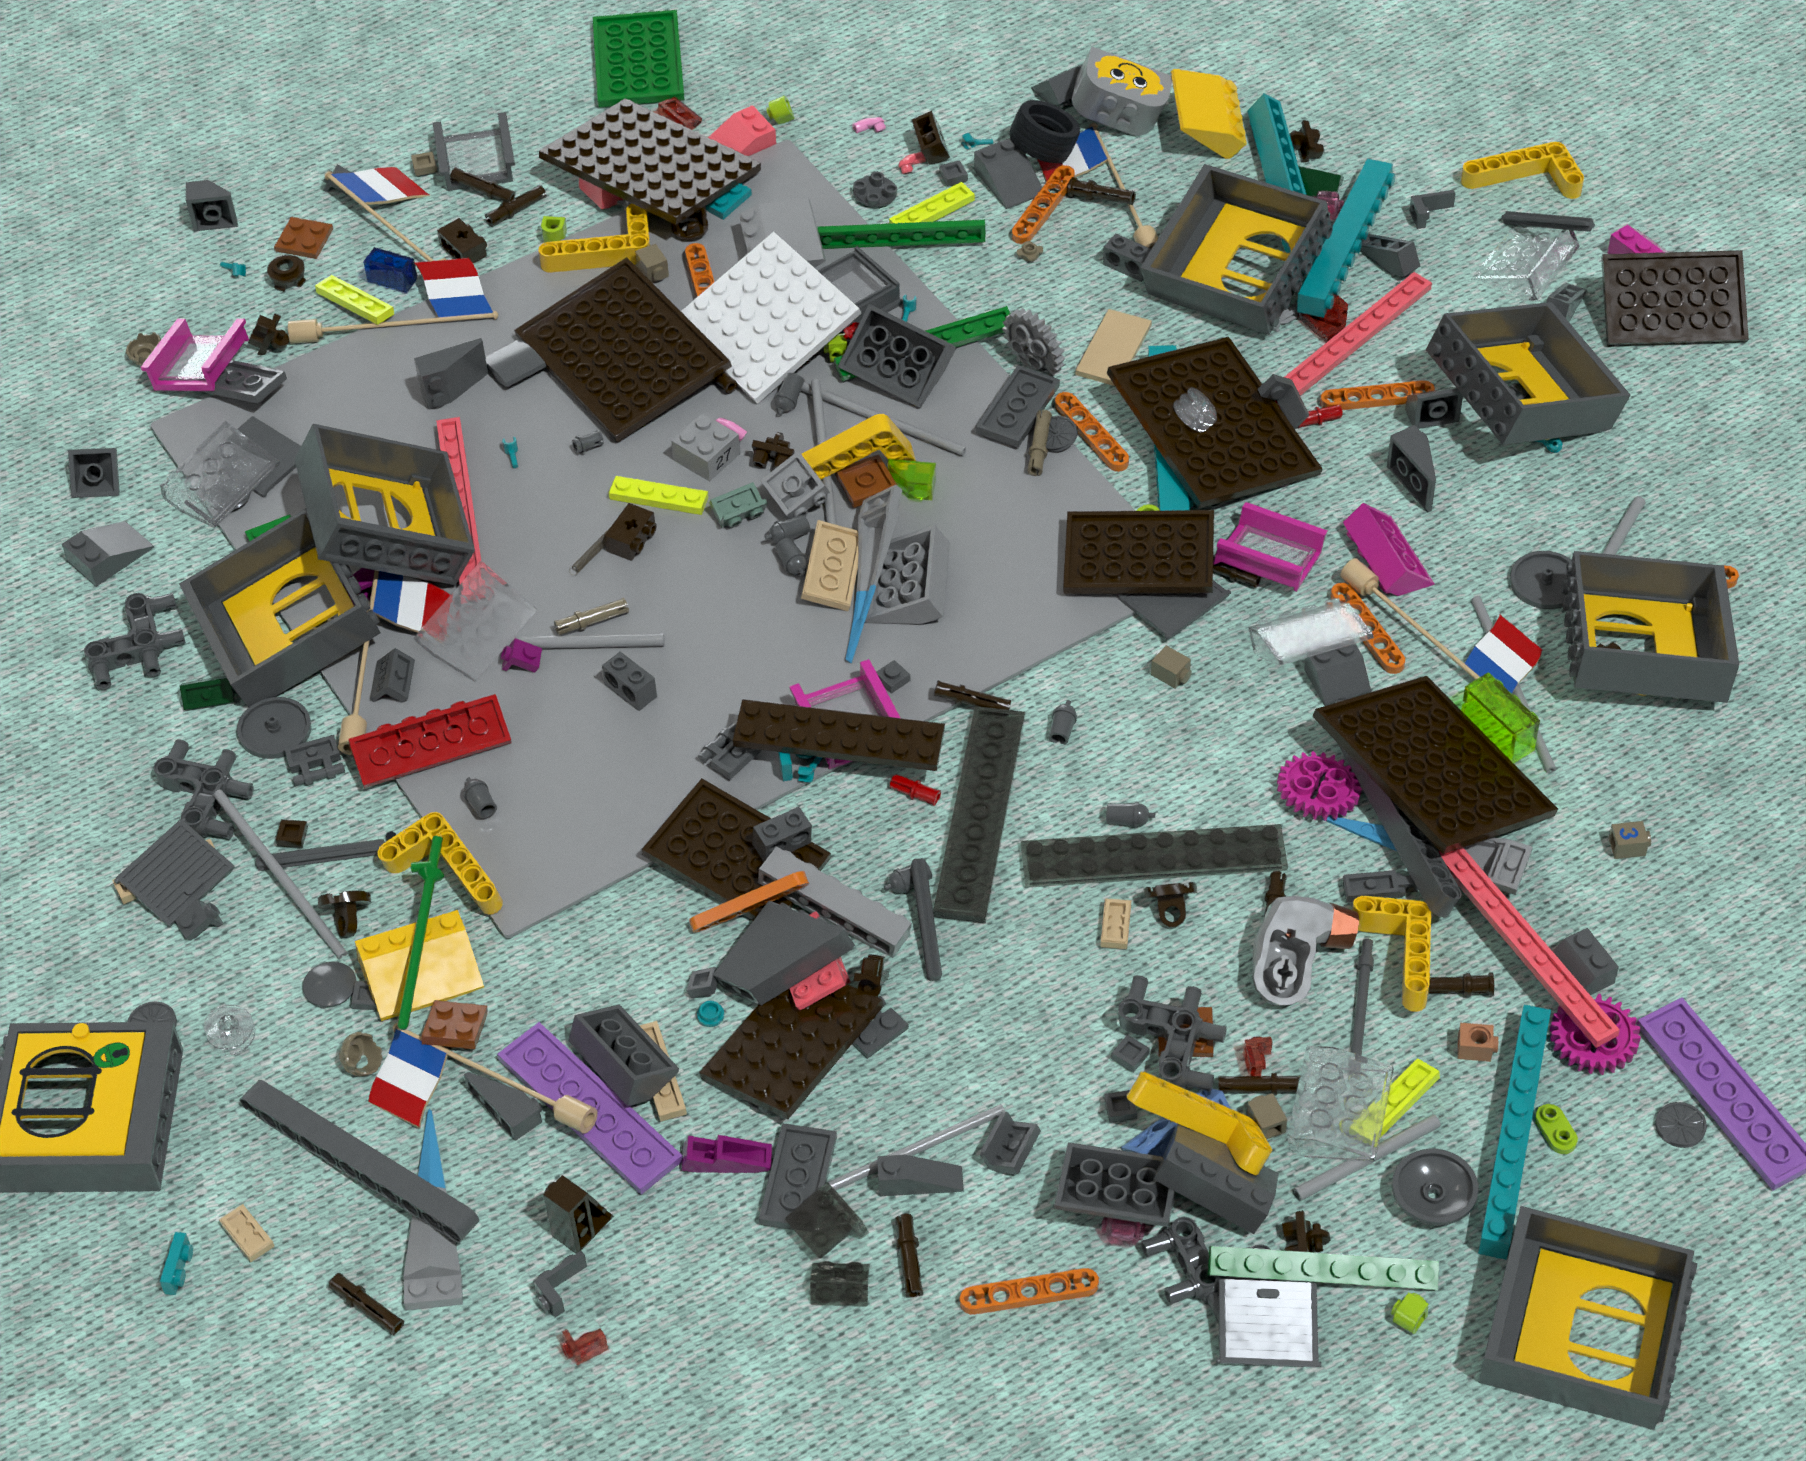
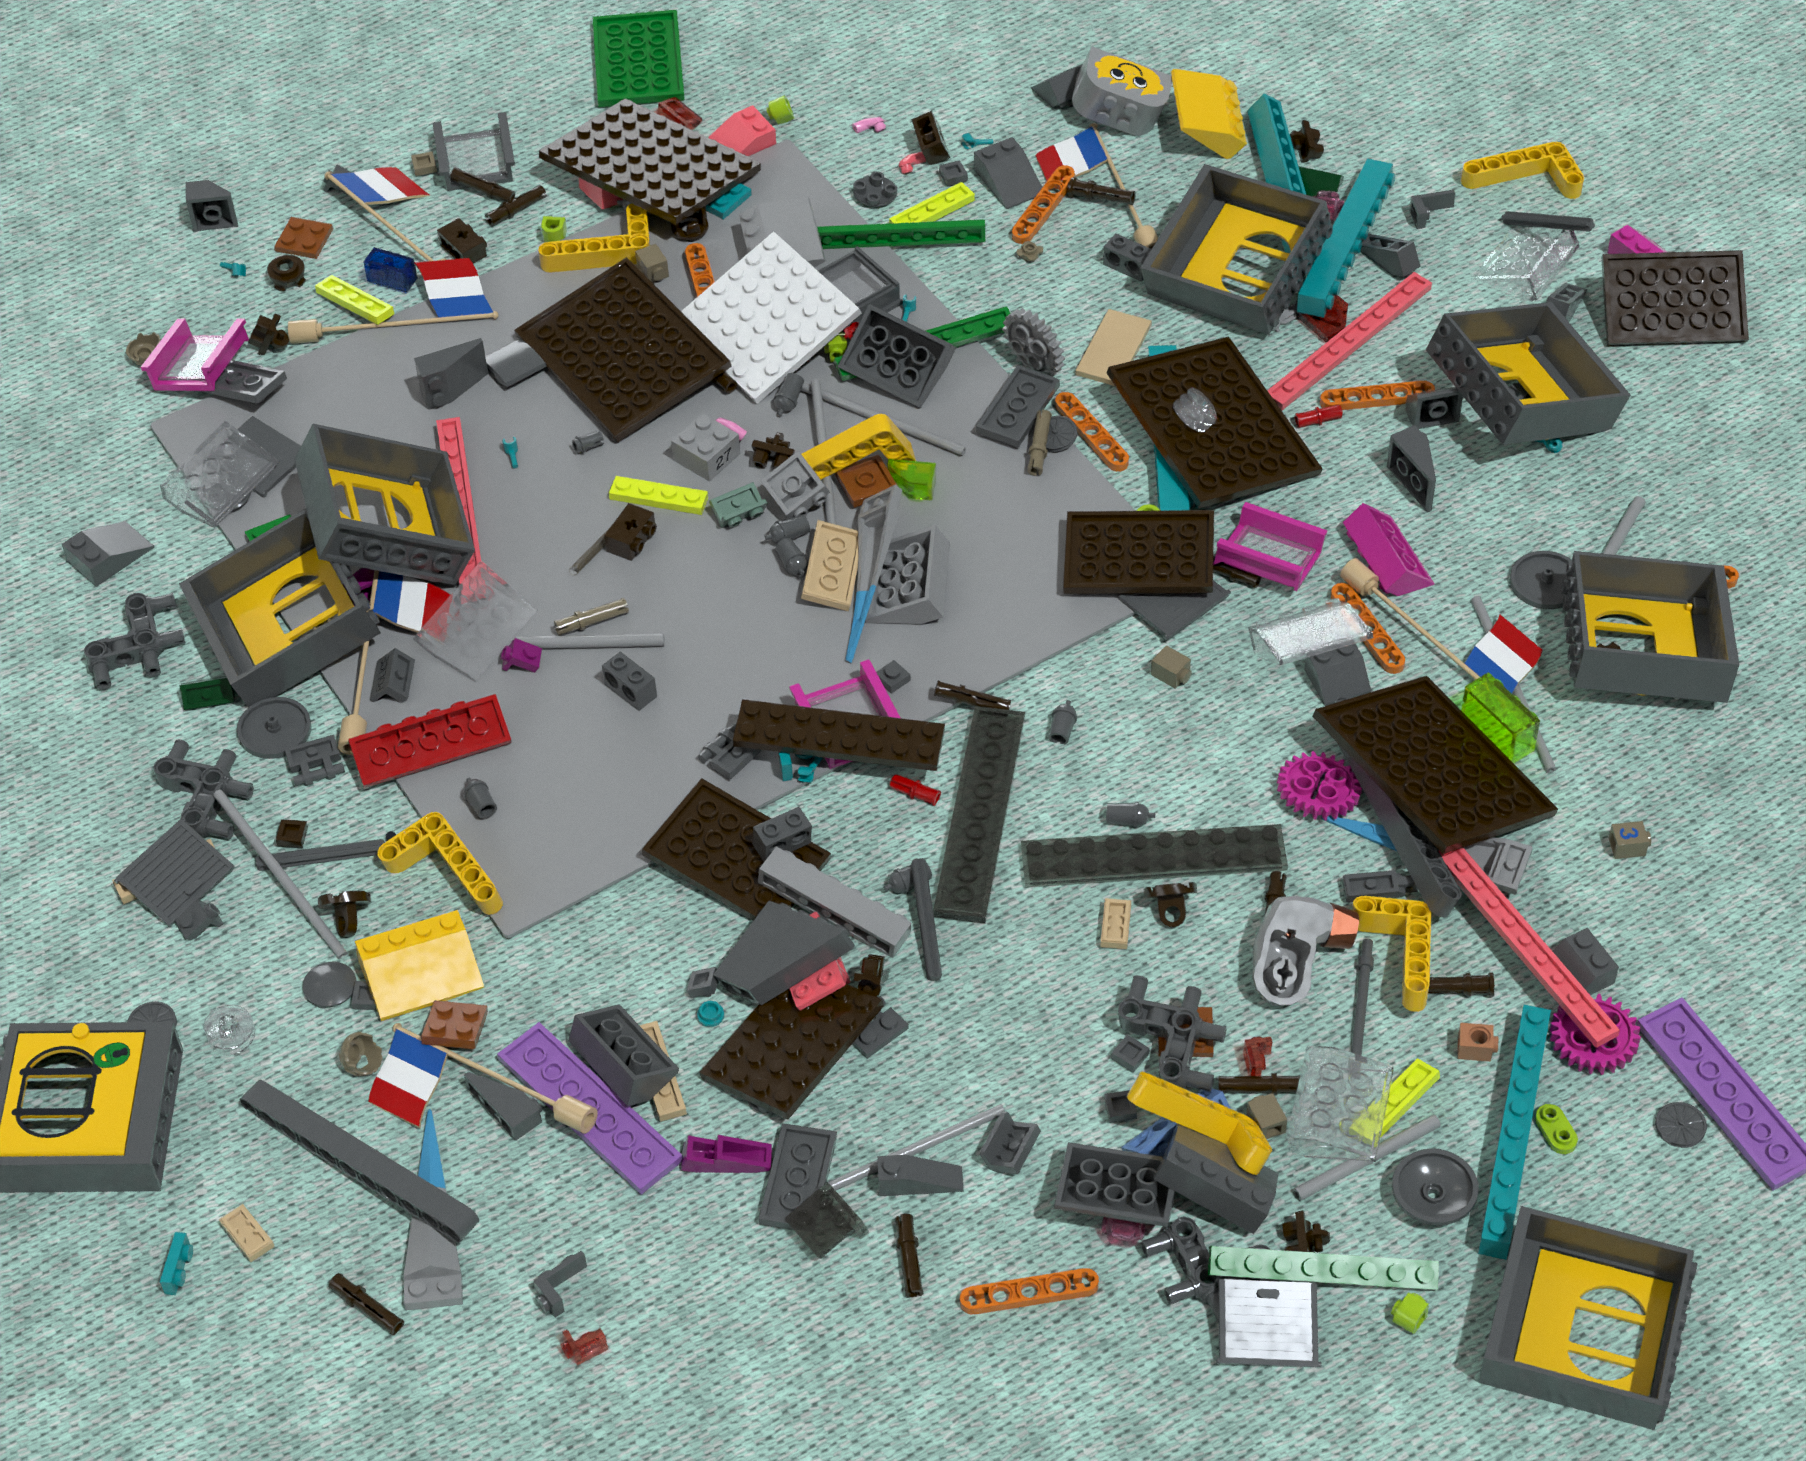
(93, 472): dark grey slope -> none
(430, 874): green piece -> none
(573, 1214): dark brown wedge -> none
(749, 901): orange beam -> none
(839, 1284): clear smoke bracket -> none
(1044, 131): black tyre -> none
(1287, 396): dark grey bracket -> none

